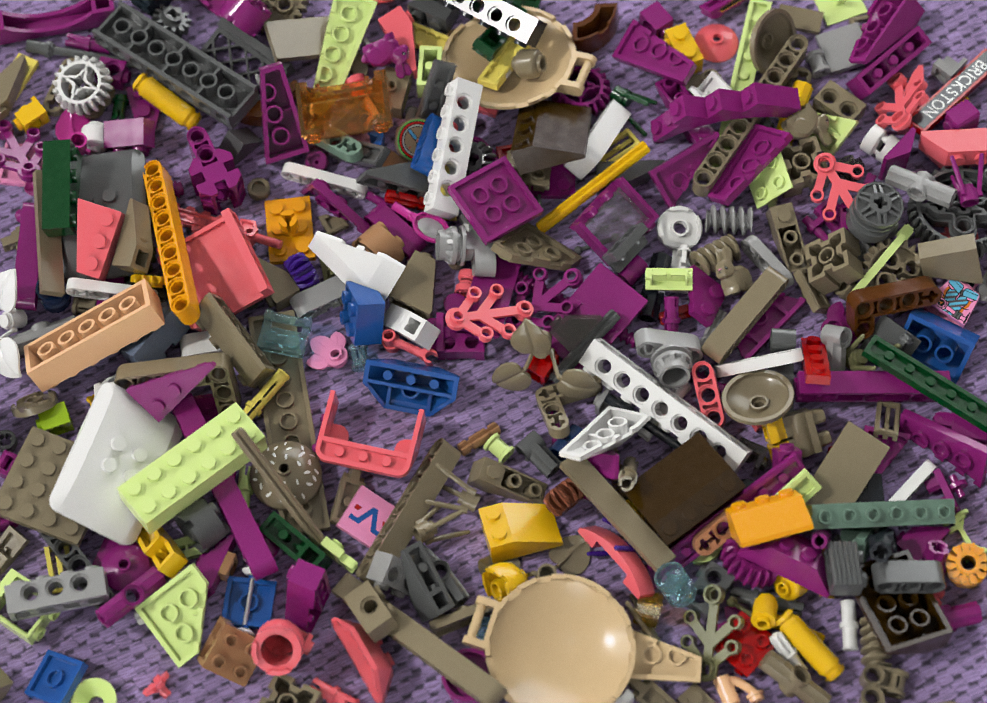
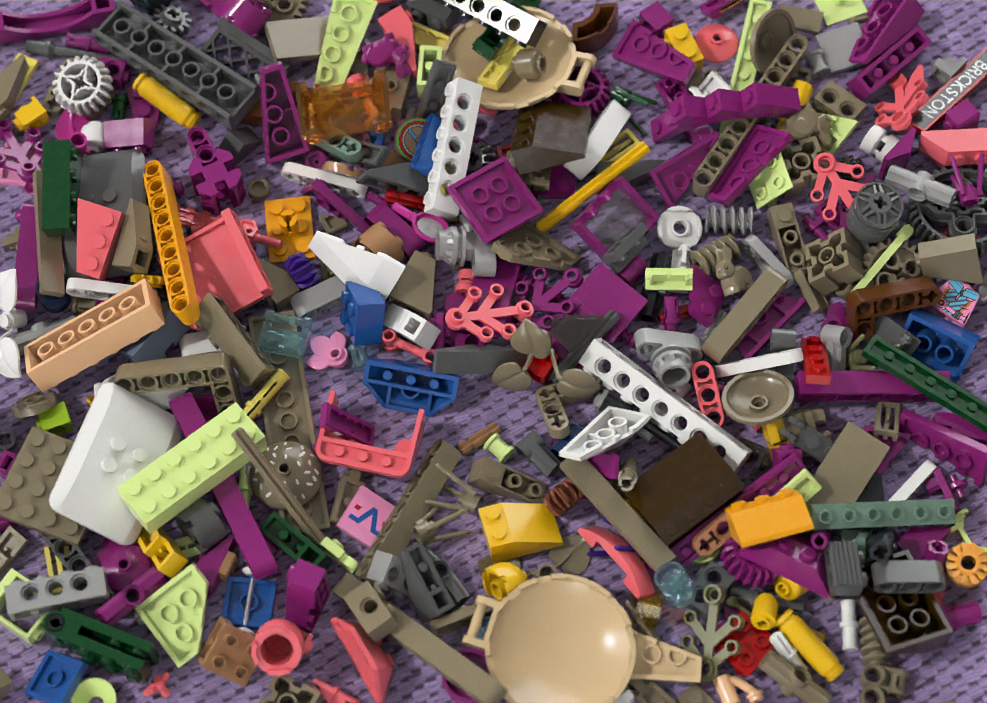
(75, 630): none -> dark green hinge
(162, 394): magenta wing -> none
(341, 169): none -> medium nougat tile
(346, 425): none -> magenta plate
(474, 359): none -> dark grey slope
(808, 440): none -> dark grey hinge

